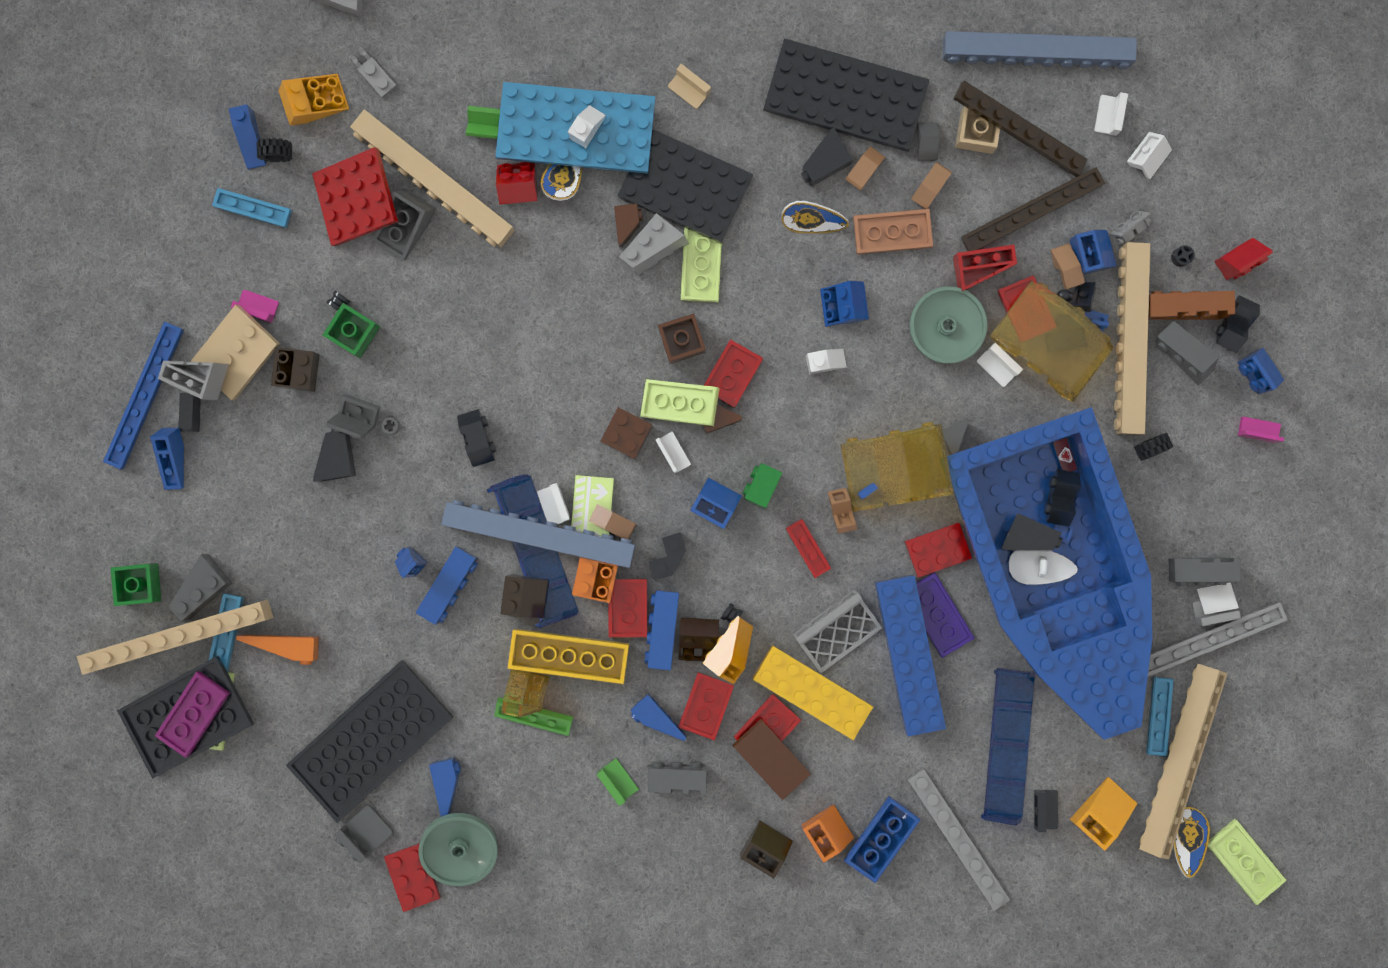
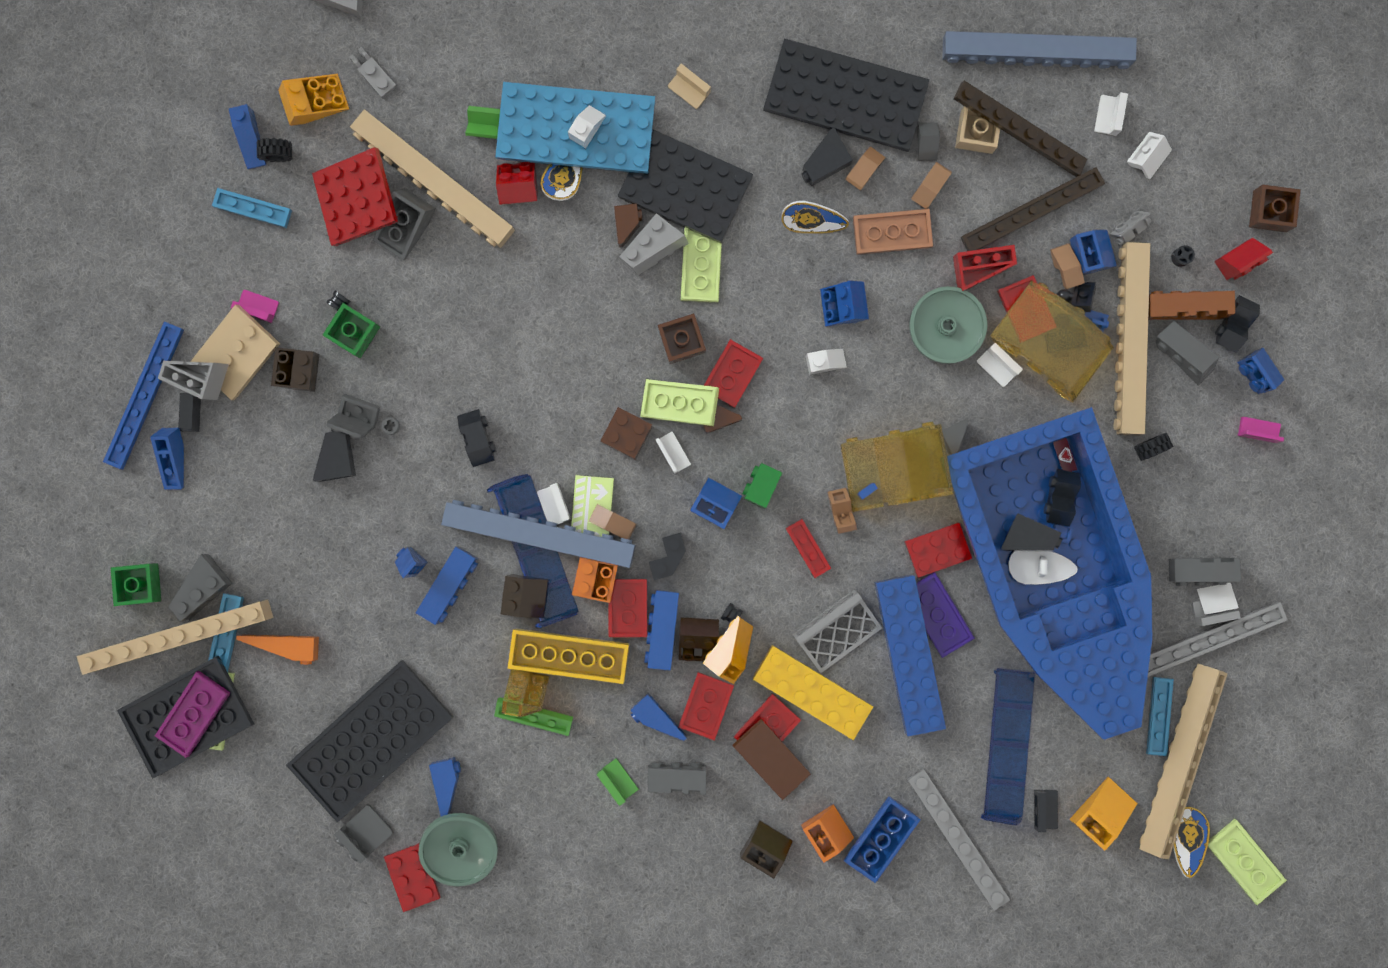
(1274, 208): none -> reddish brown brick

